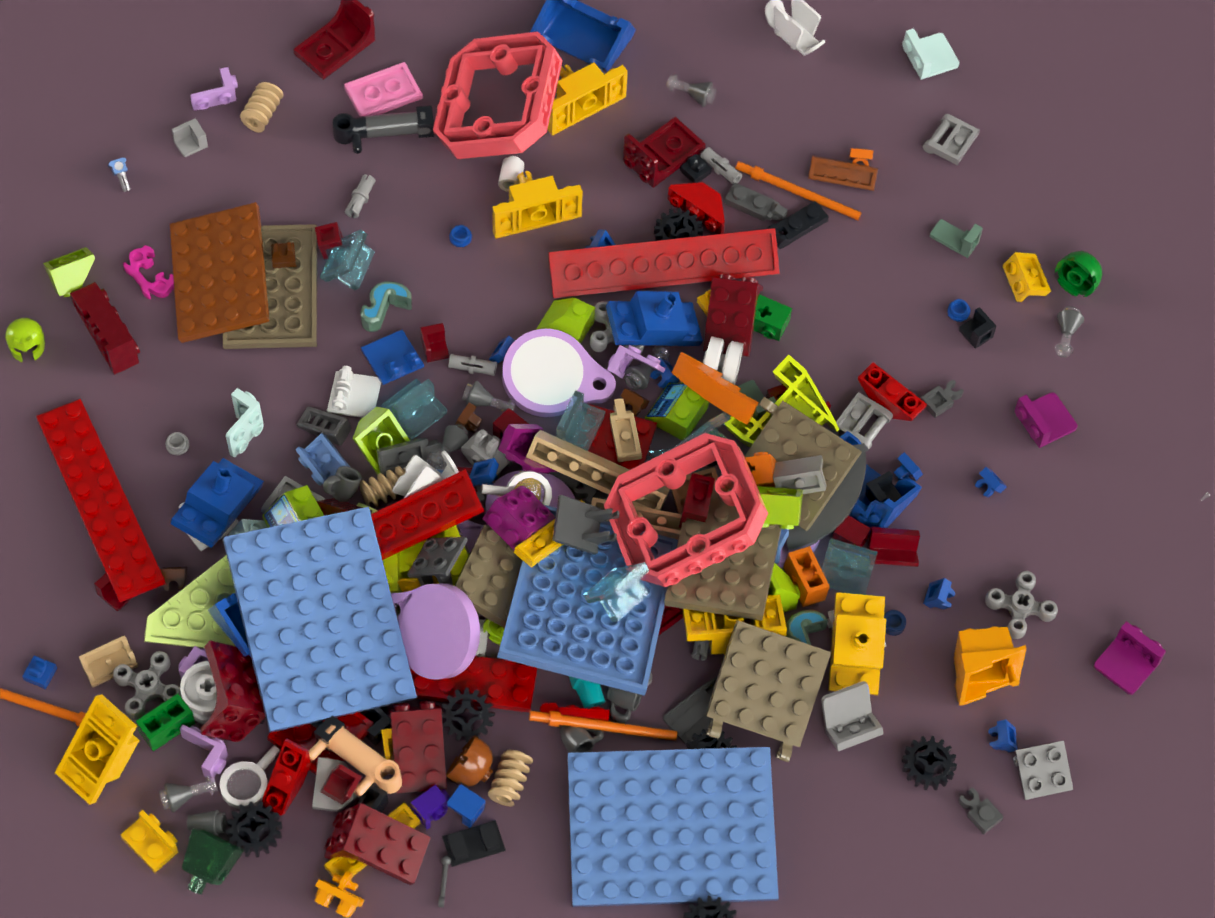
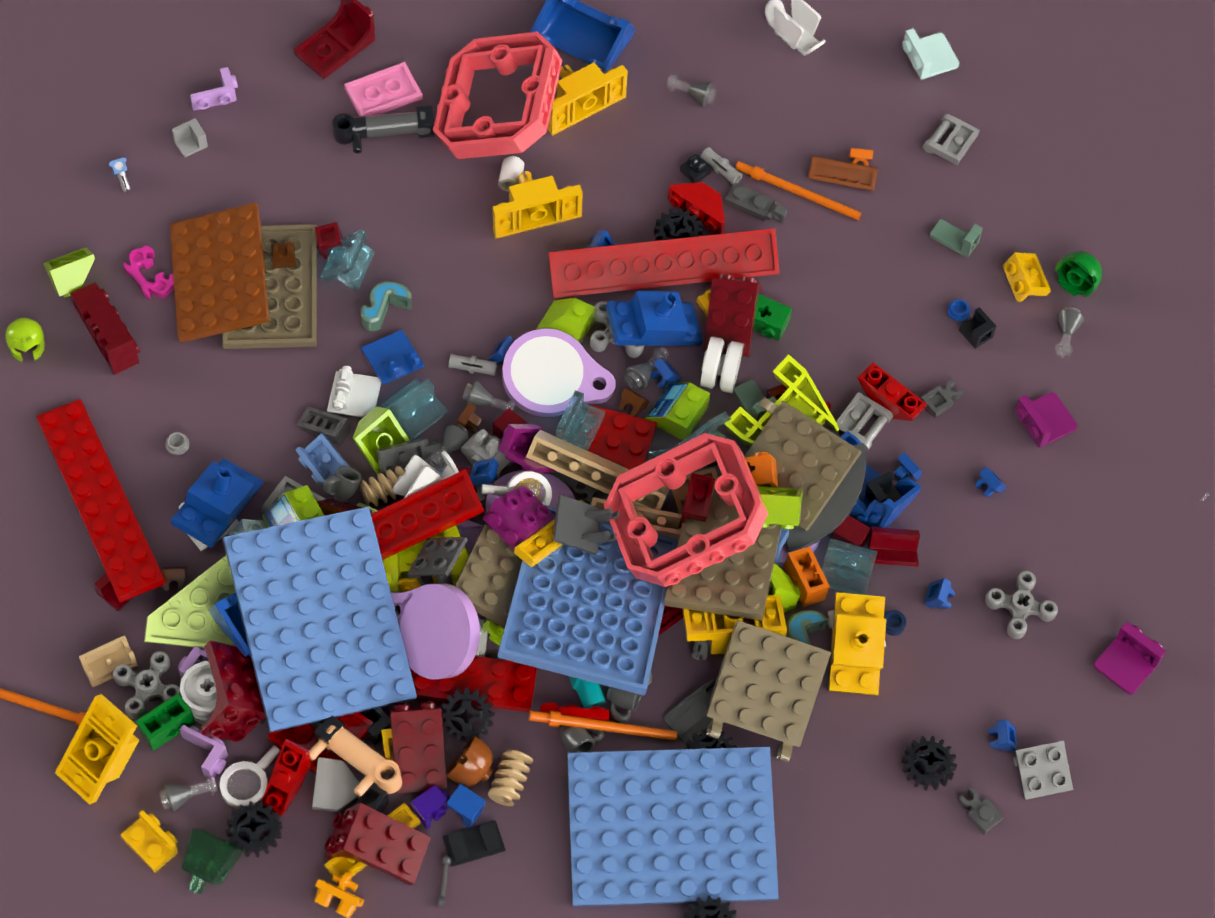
(39, 672): blue tile -> none
(211, 821): dark grey cone -> none
(249, 422): light aqua bracket -> none
(261, 106): tan piece -> none
(341, 784): dark red panel -> none
(360, 196): light grey pin -> none
(434, 342): dark red panel -> none
(460, 236): blue plate -> none
(619, 590): clear light blue bracket -> none
(624, 357): lavender bracket -> none
(624, 433): tan hinge -> none
(661, 151): dark red bracket -> none
(713, 388): orange slope -> none
(799, 224): black plate -> none
(801, 474): light grey panel -> none
(850, 716): light grey bracket -> none
(985, 662): light orange piece -> none

